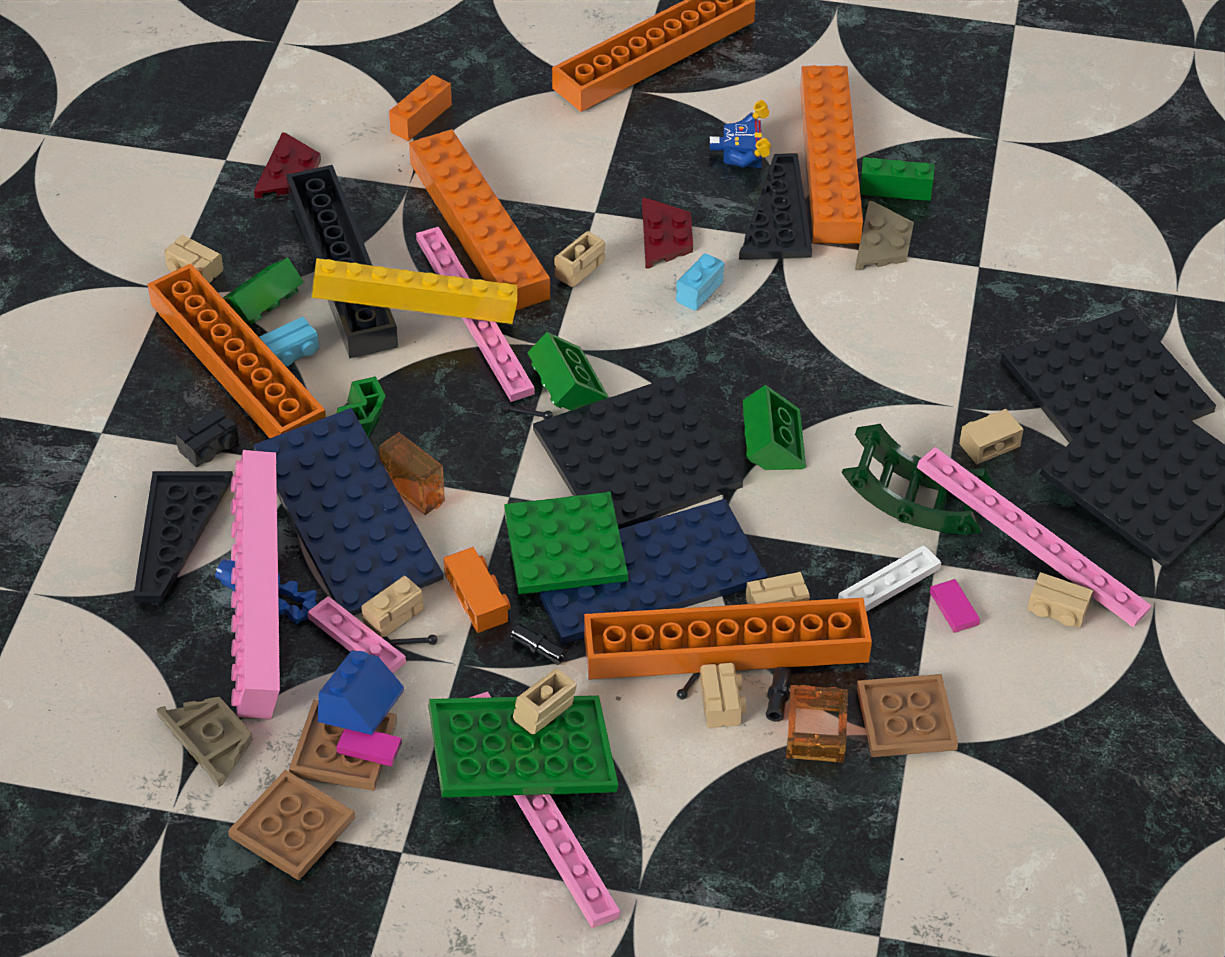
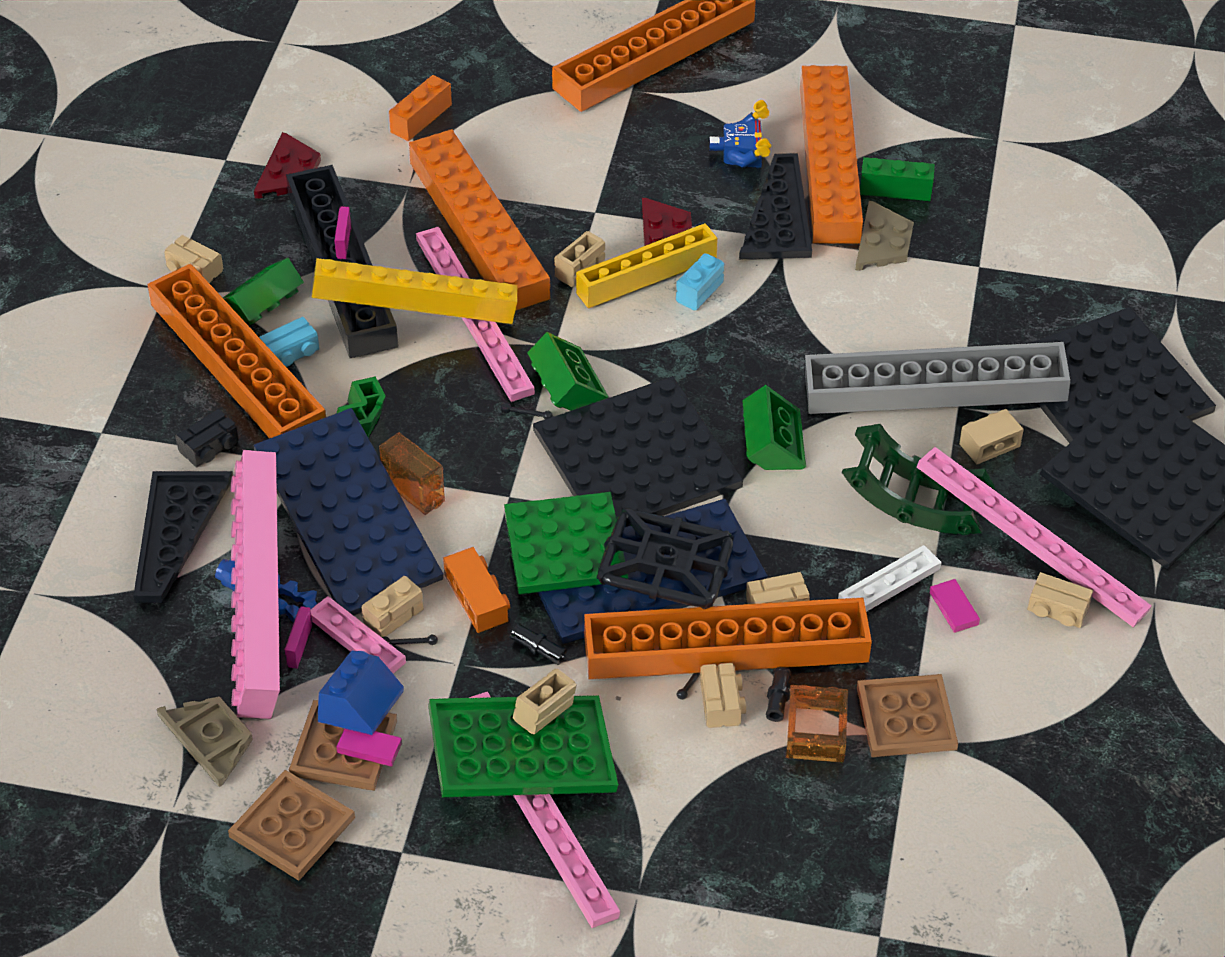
(298, 637): none -> dark pink tile
(342, 232): none -> dark pink tile
(644, 265): none -> yellow brick
(676, 566): none -> black plate
(937, 377): none -> light grey brick

